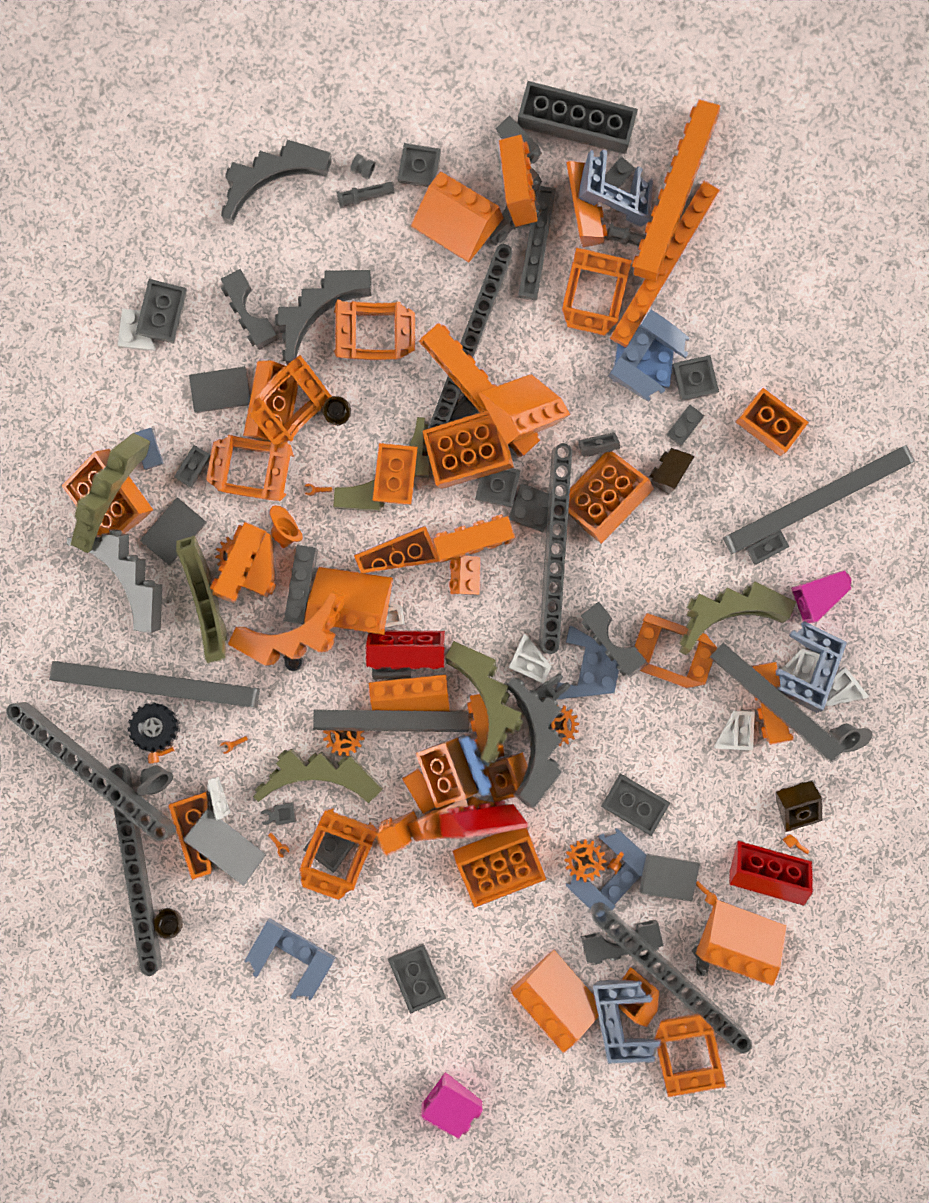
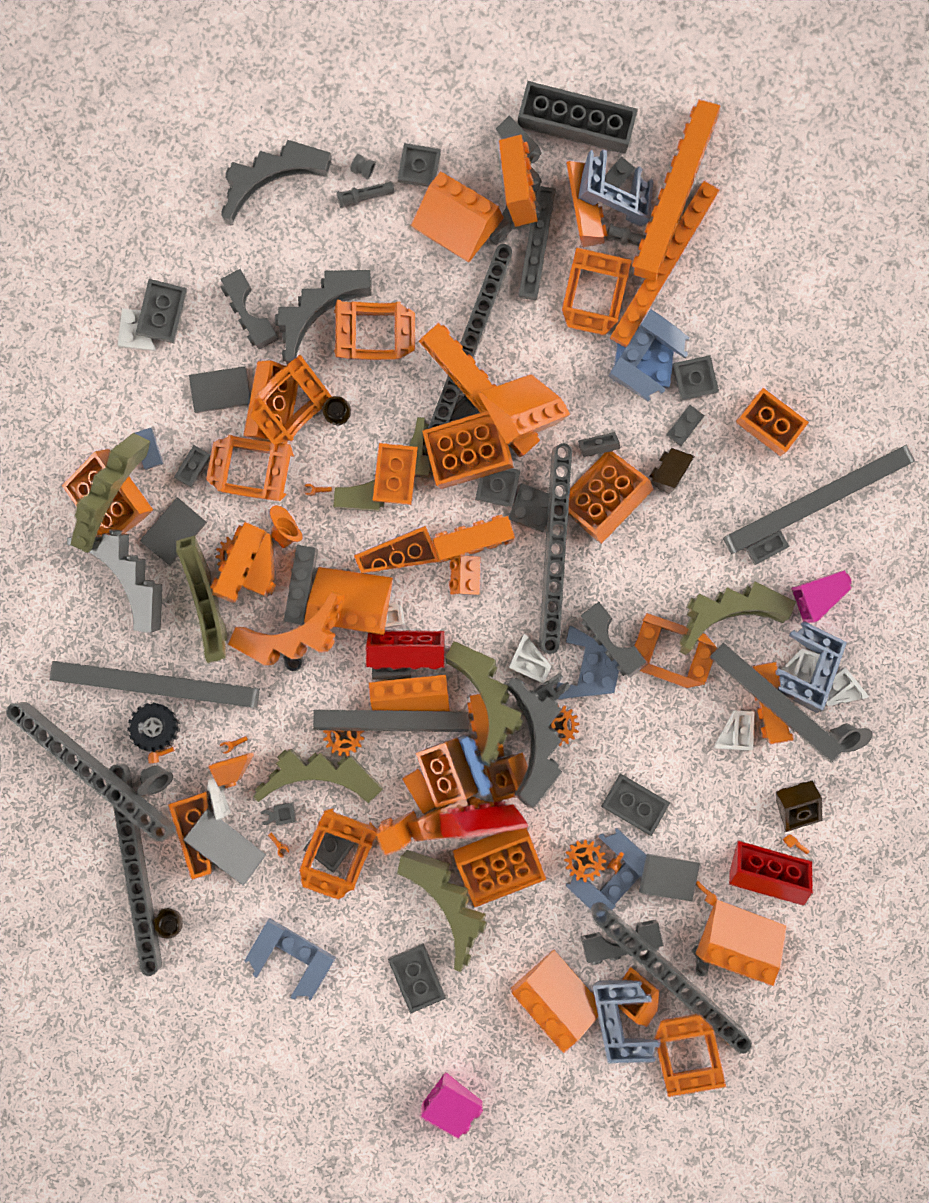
(230, 770): none -> orange slope
(434, 879): none -> olive arch

